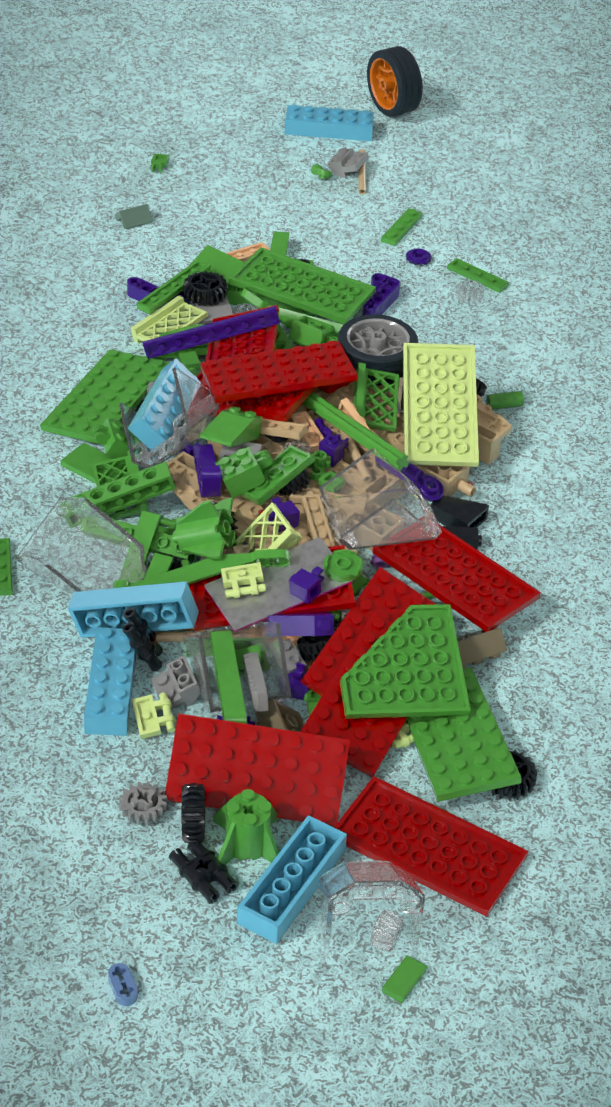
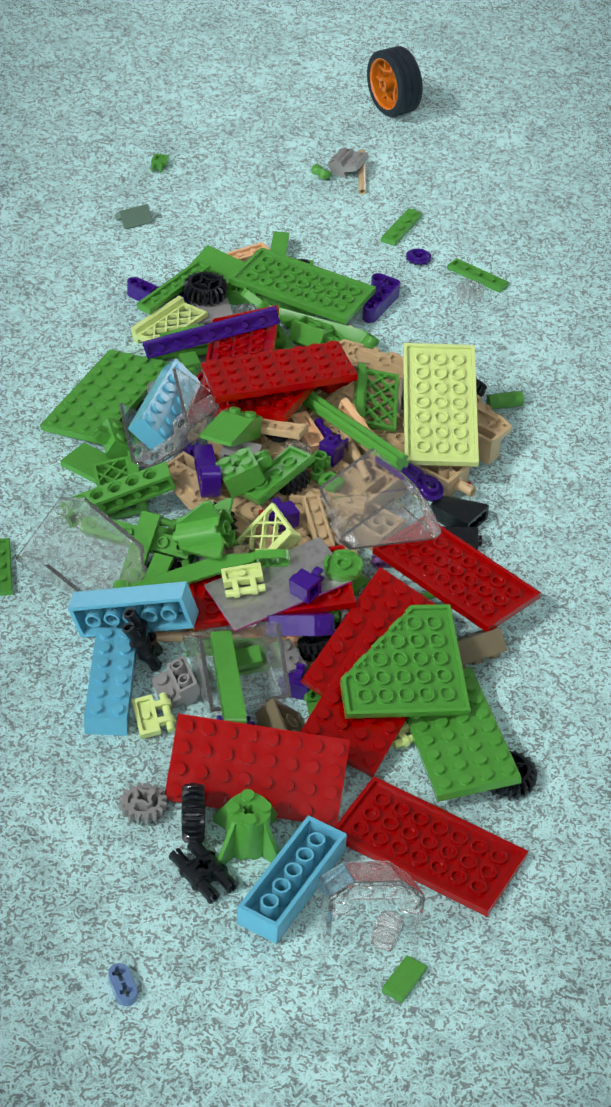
(255, 682): light grey gear -> none
(329, 123): medium azure brick -> none
(377, 343): wheel -> none

